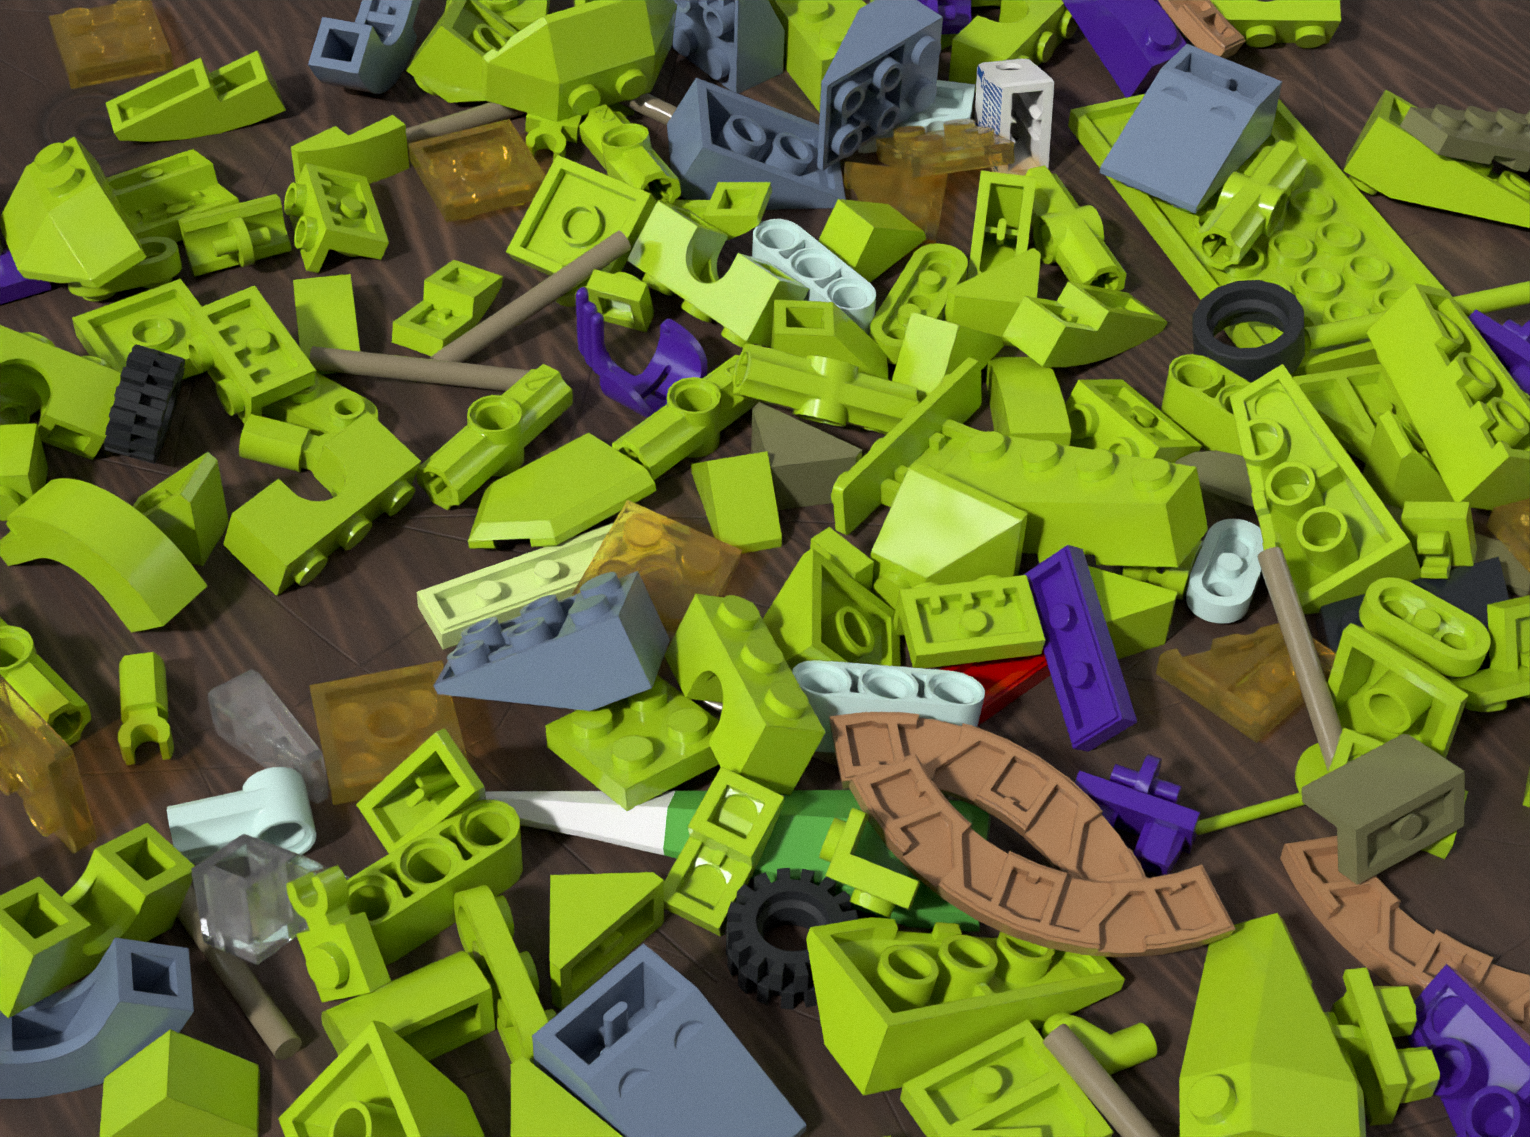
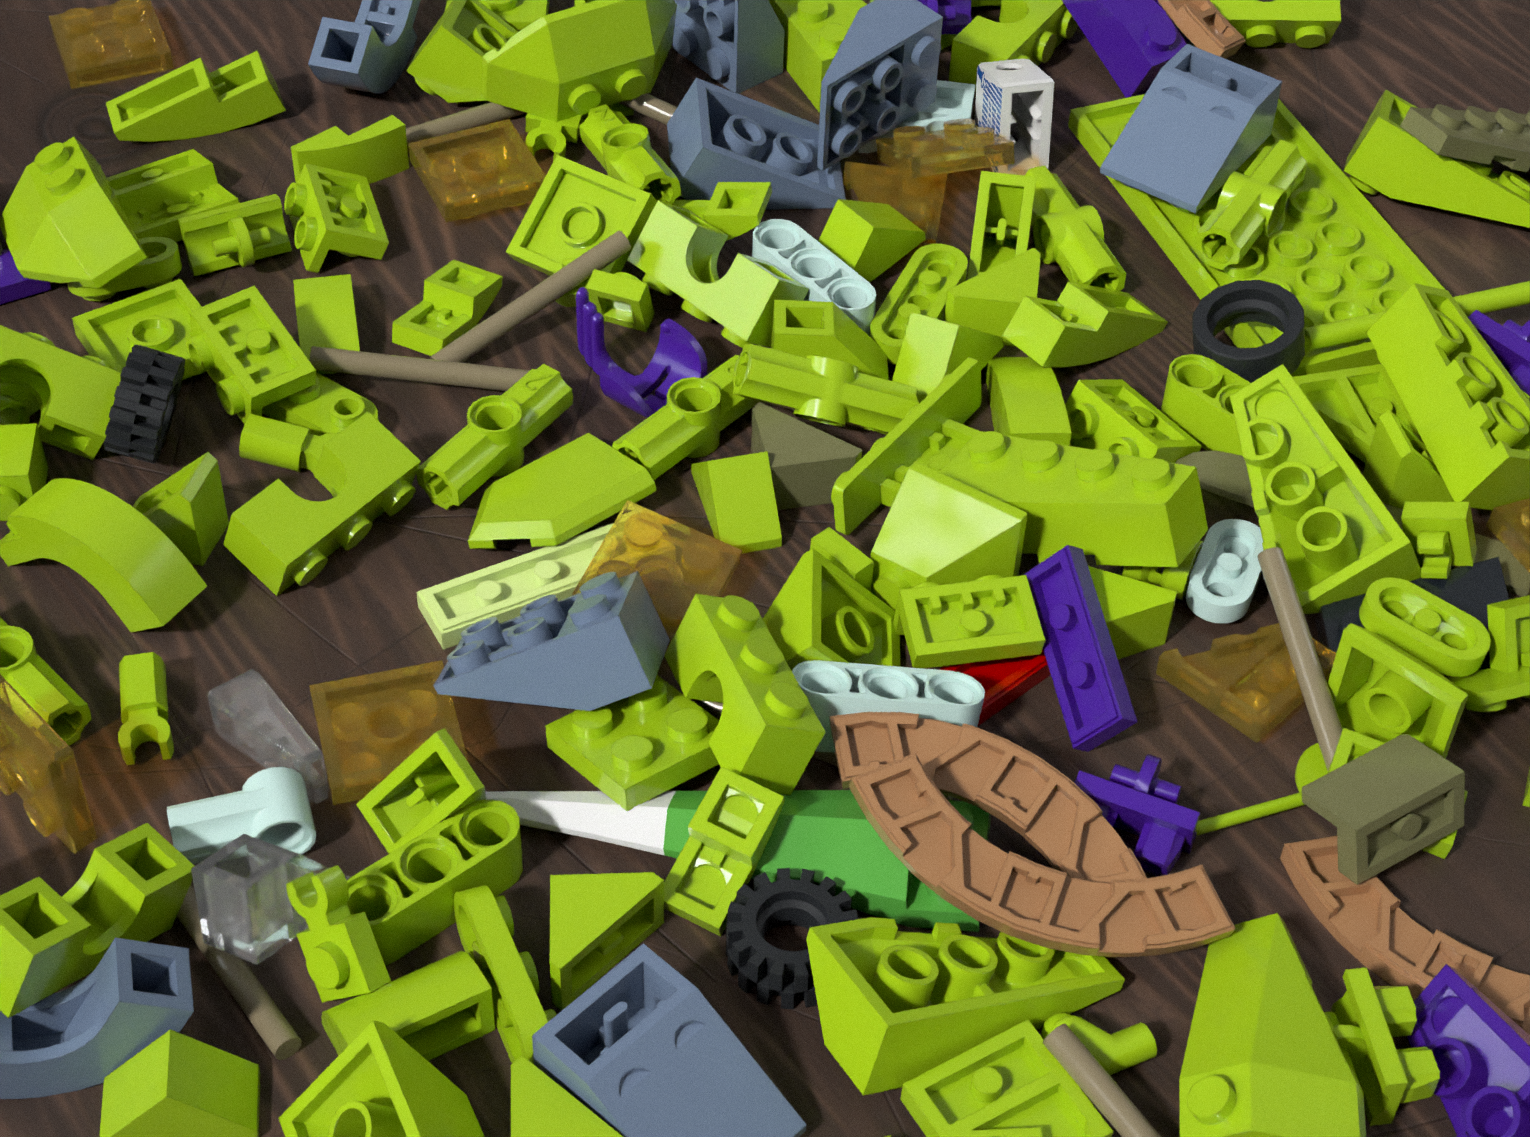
(872, 884): lime bracket -> none

